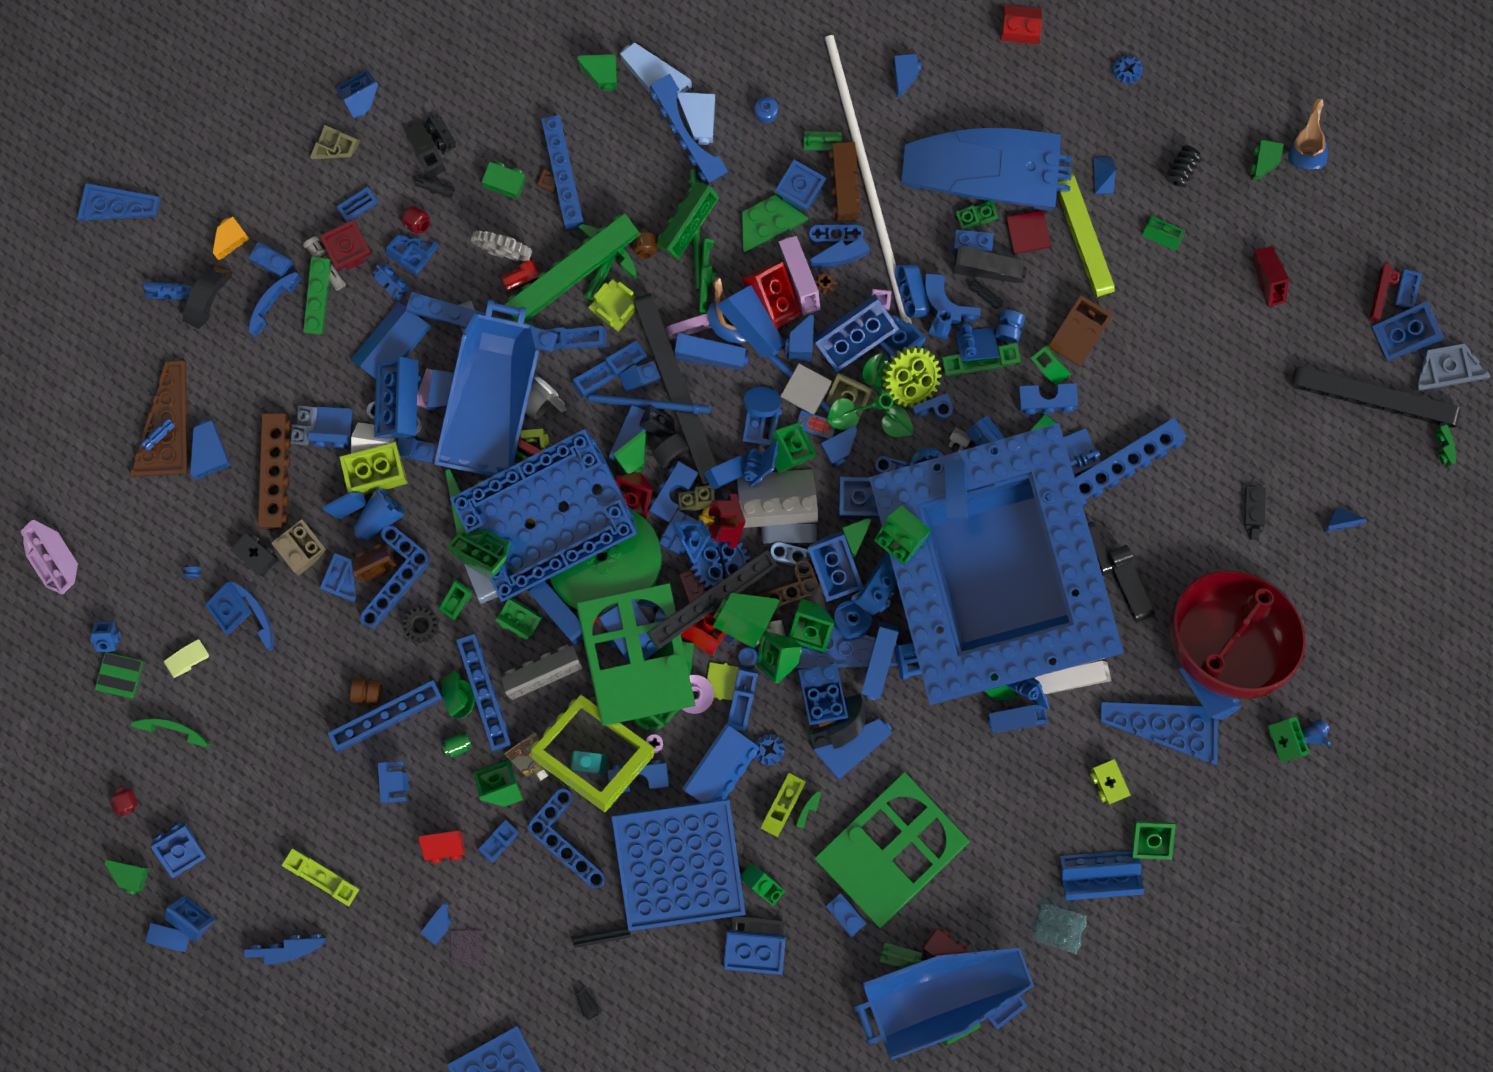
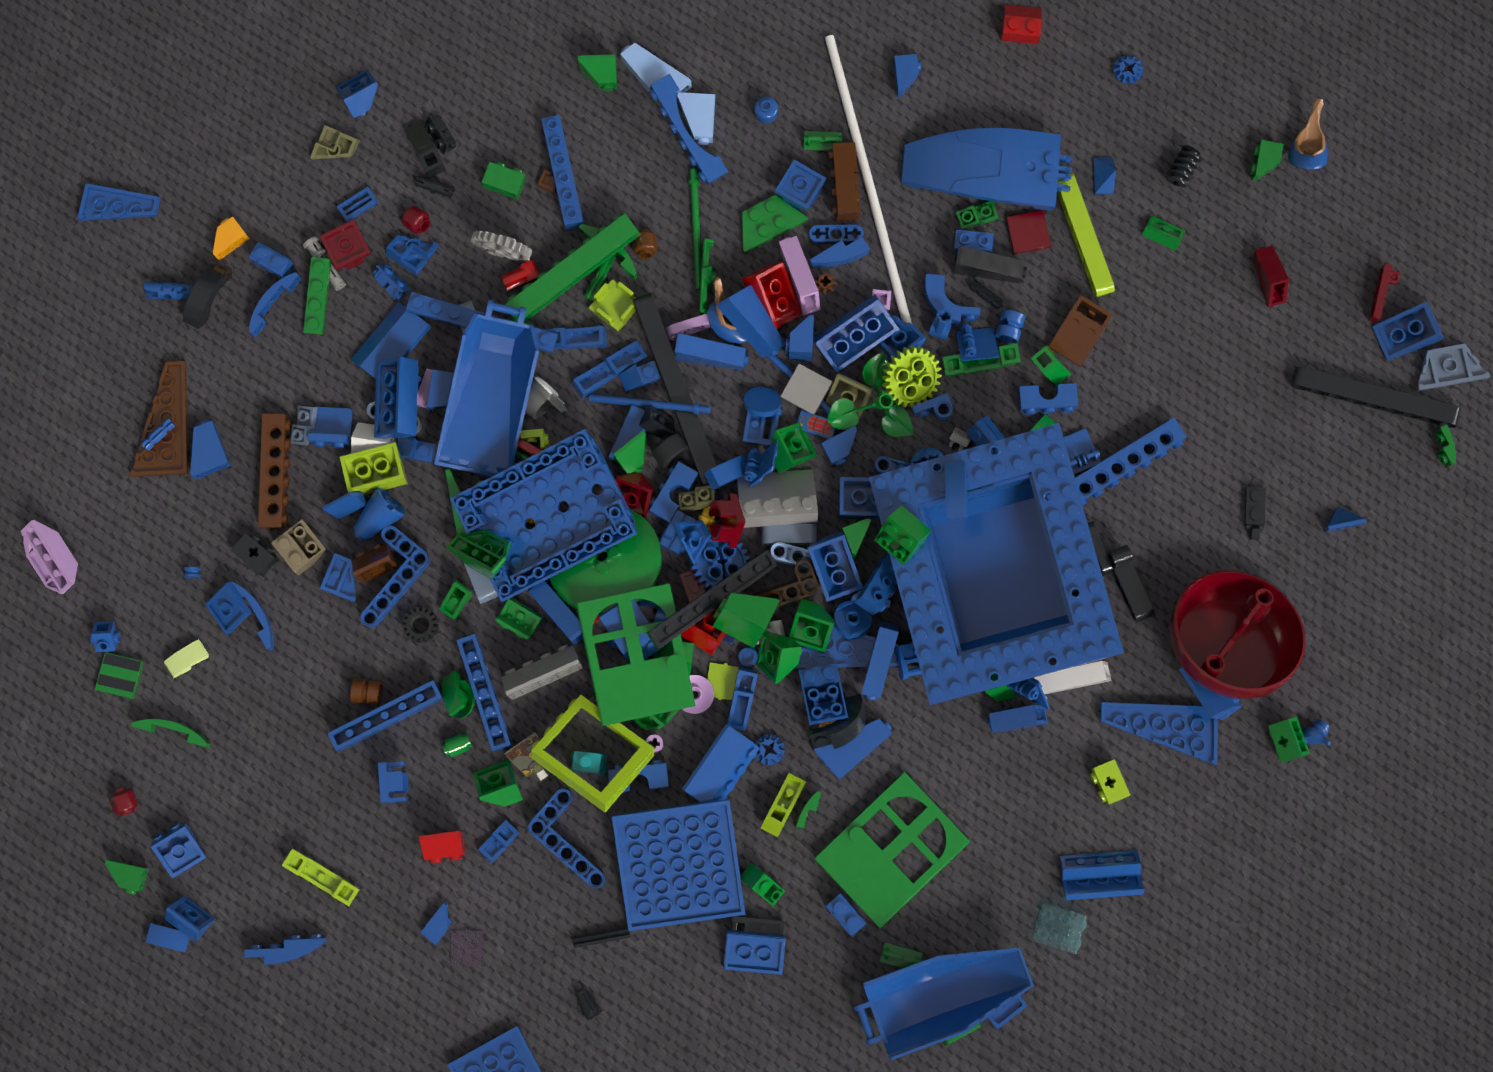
(687, 220): green slope -> none
(912, 290): blue beam -> none
(941, 944): dark red slope -> none
(1153, 840): green slope -> none
(1407, 289): blue plate -> none

